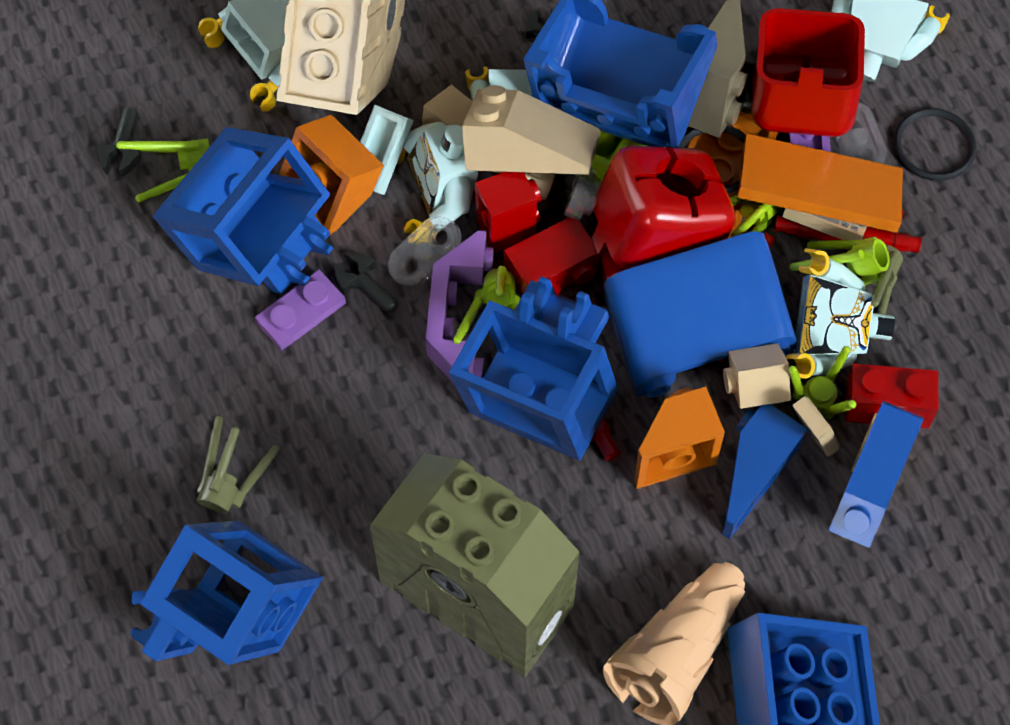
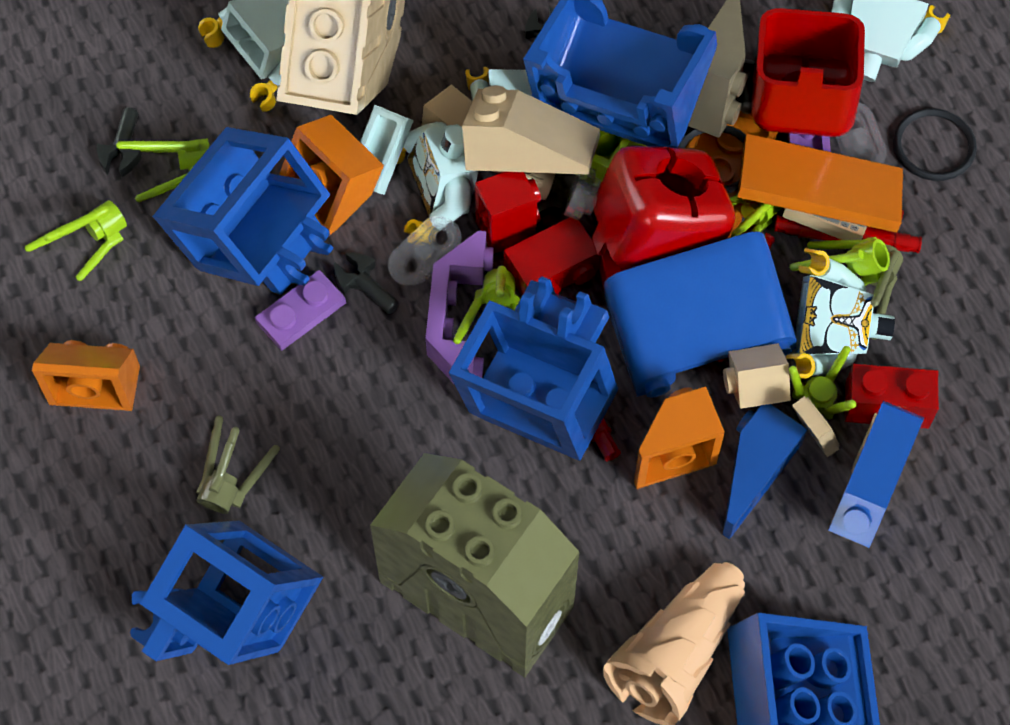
(88, 375): none -> orange slope
(100, 223): none -> lime plant

